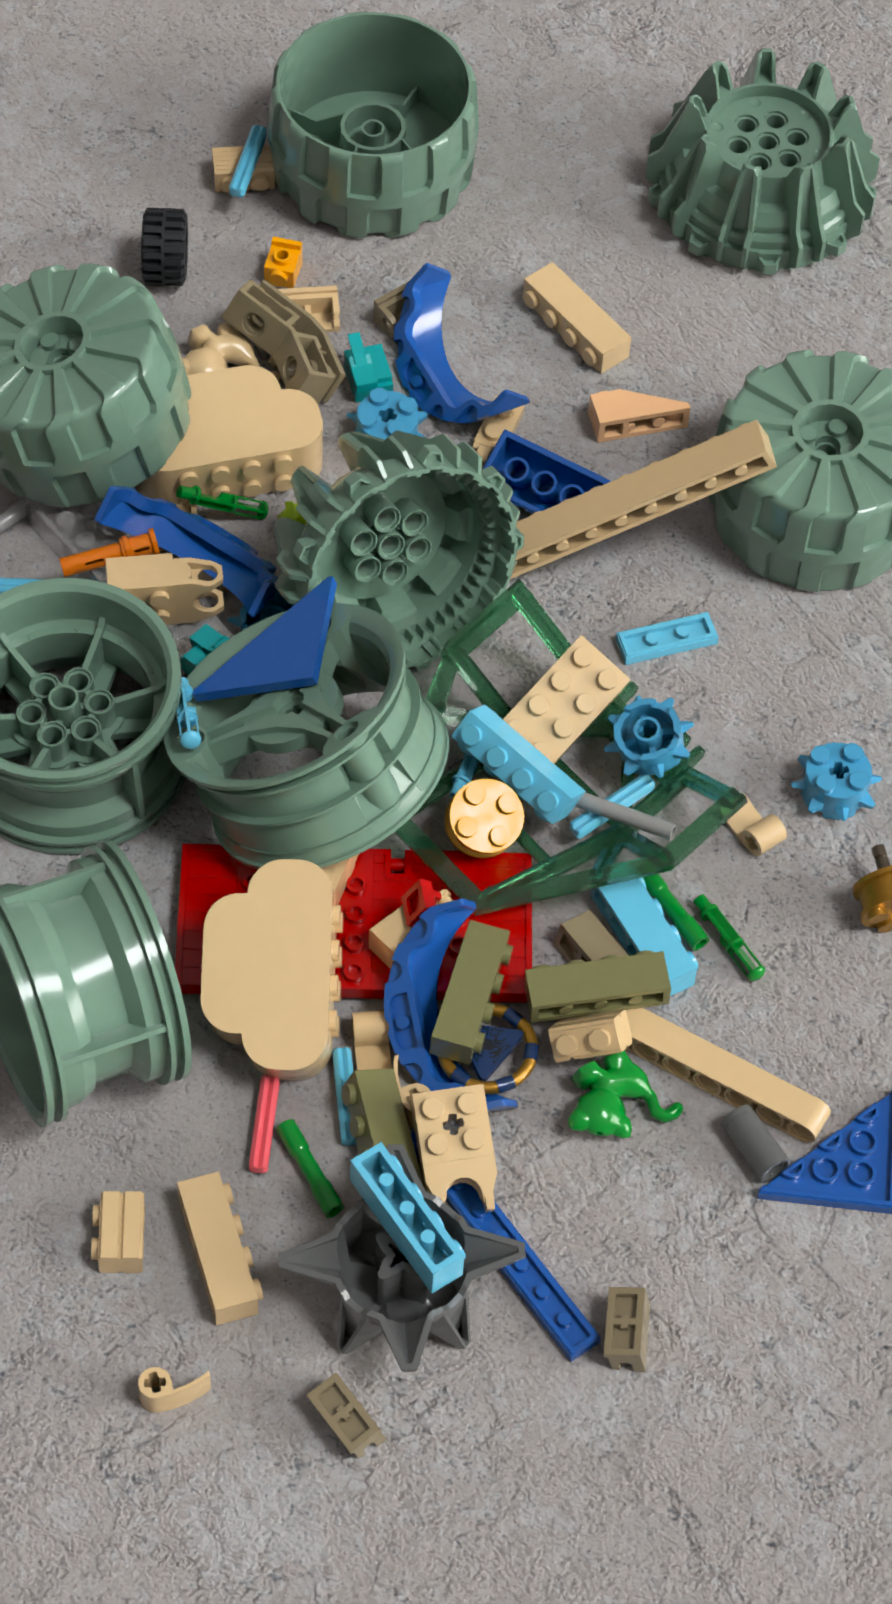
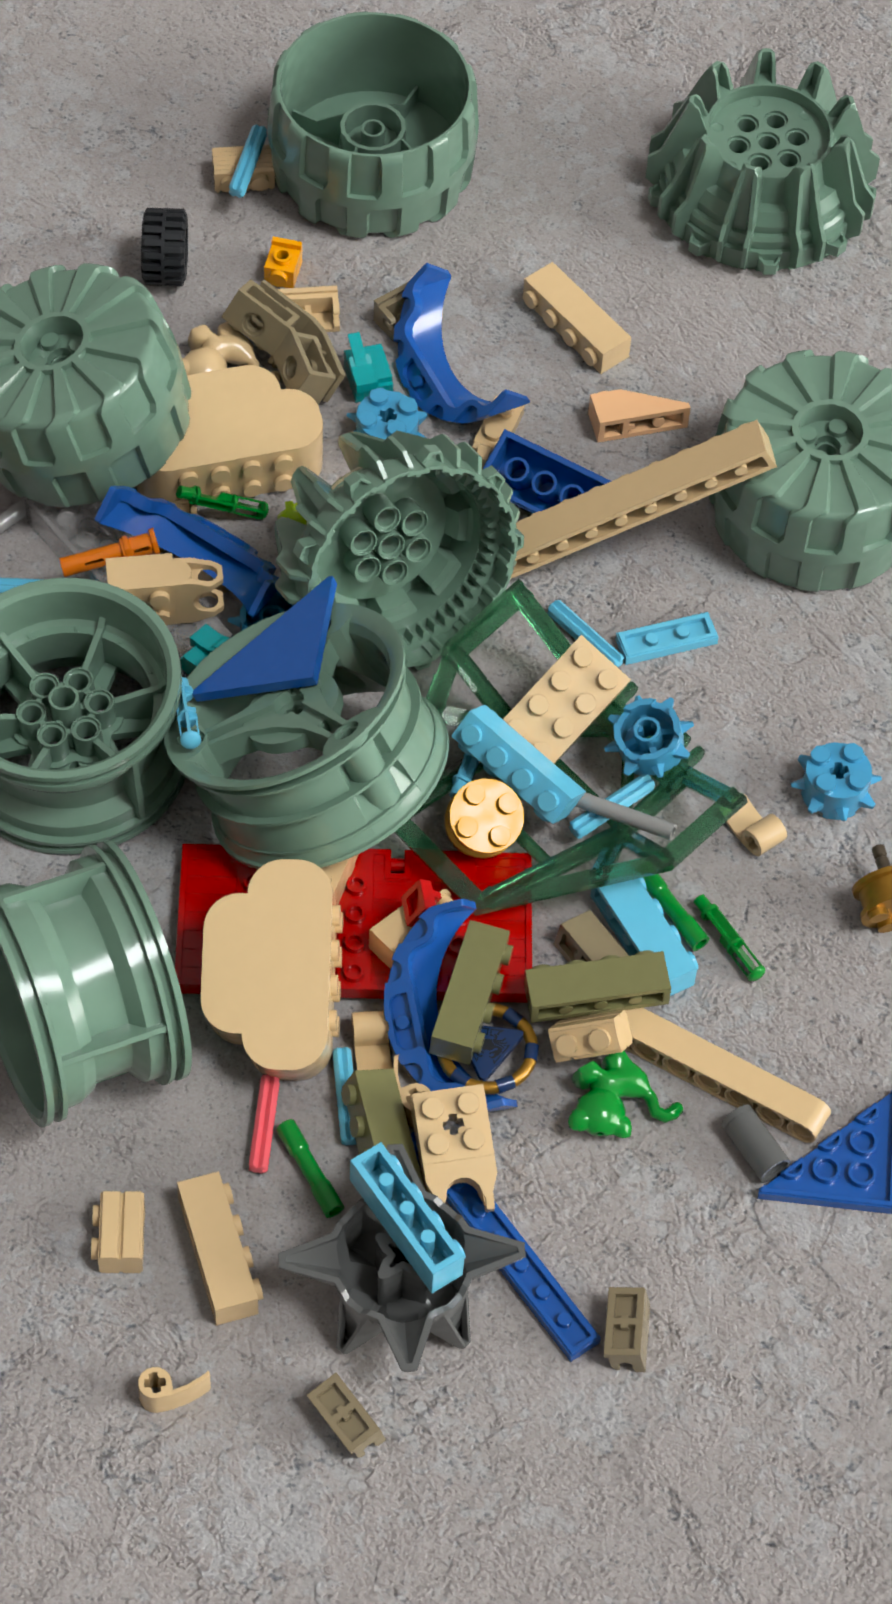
(576, 626): none -> medium azure axle

